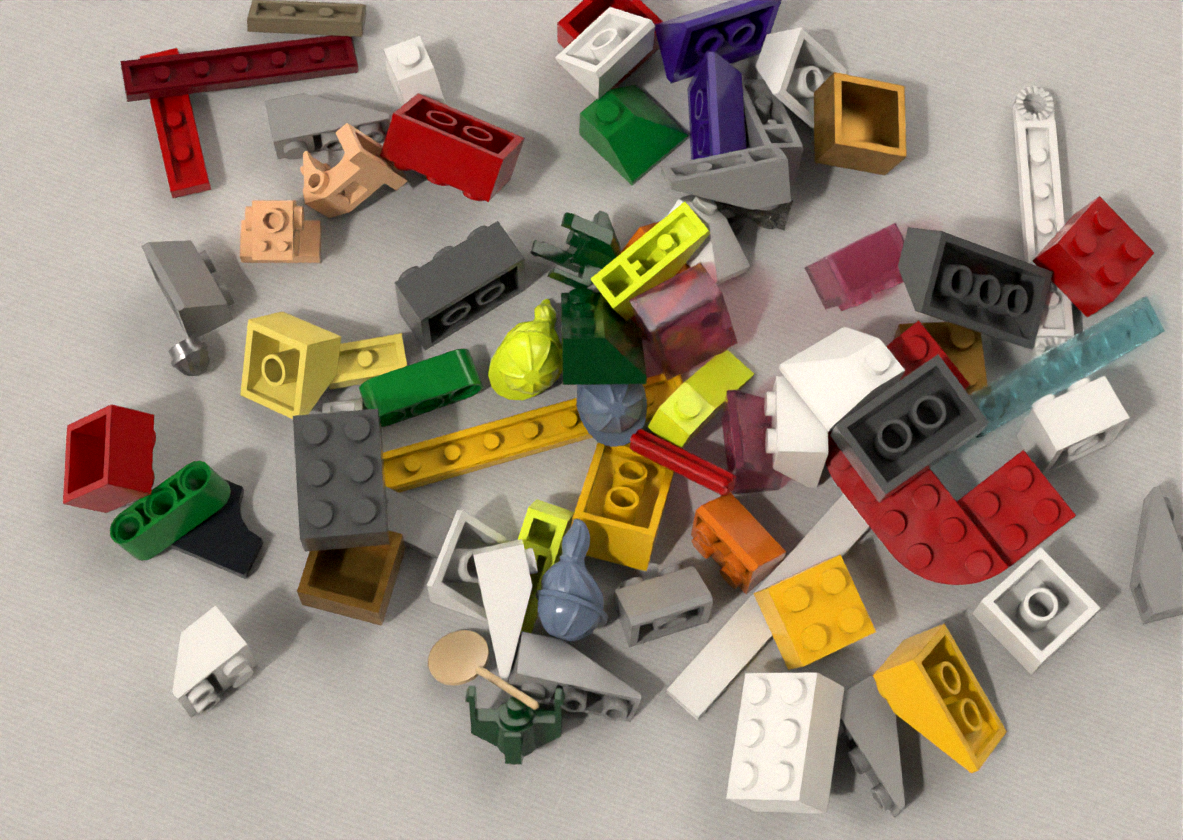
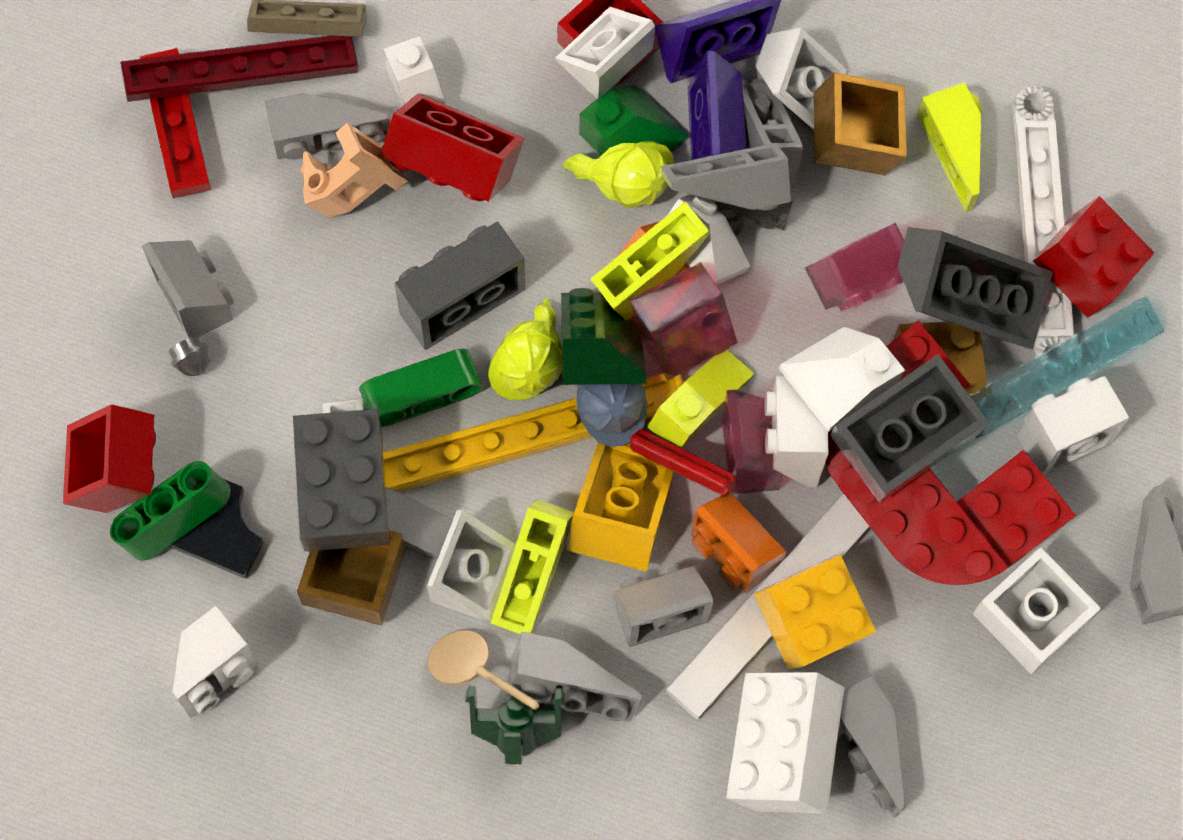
(279, 234): light nougat tile -> none
(288, 363): light yellow slope -> none
(368, 359): light yellow plate -> none
(505, 590): white slope -> none
(569, 596): sand blue piece -> none
(590, 249): dark green piece -> none
(625, 172): none -> neon yellow piece
(940, 697): yellow slope -> none
(954, 130): none -> neon yellow slope

